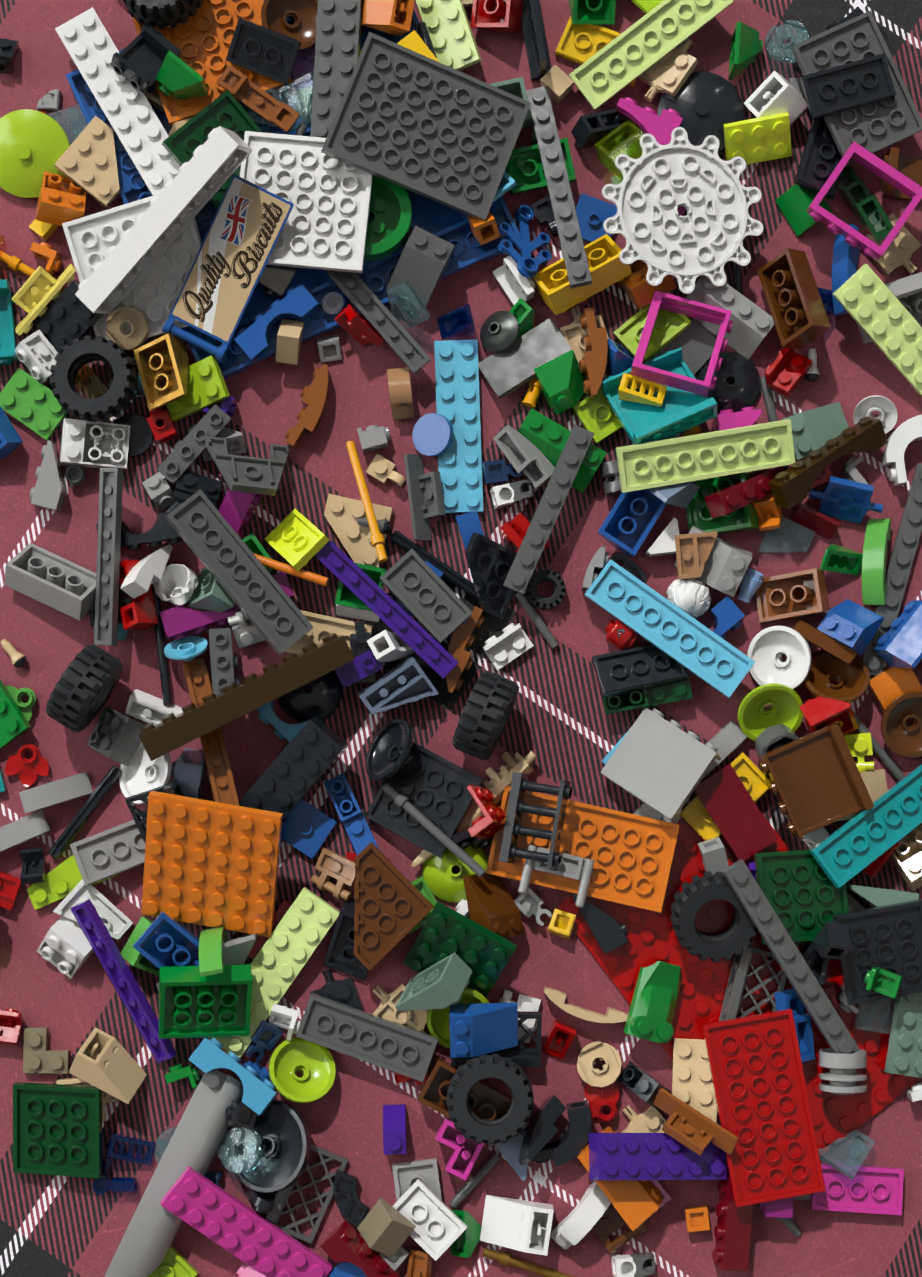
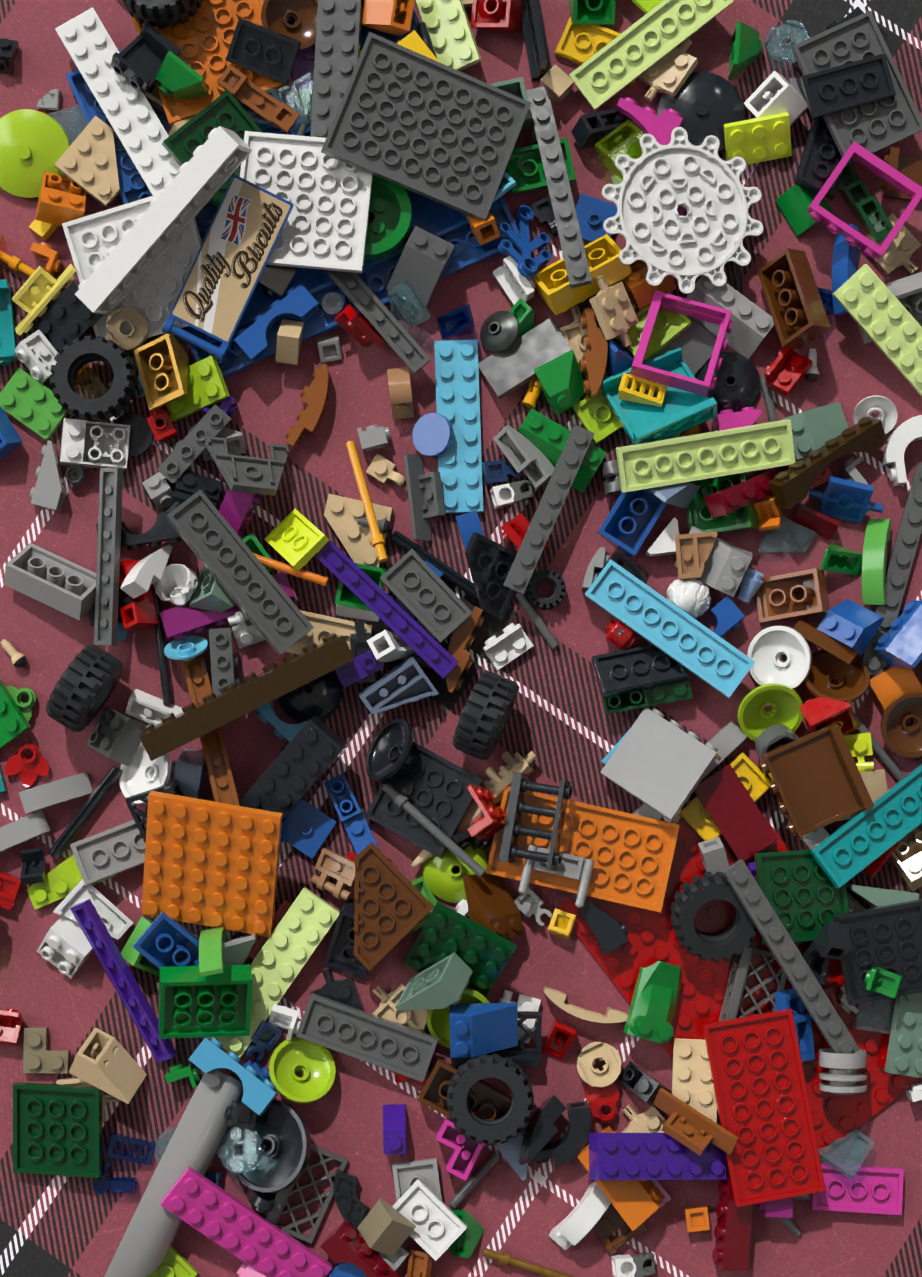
(517, 1224): white slope -> none
(613, 310): none -> tan plate

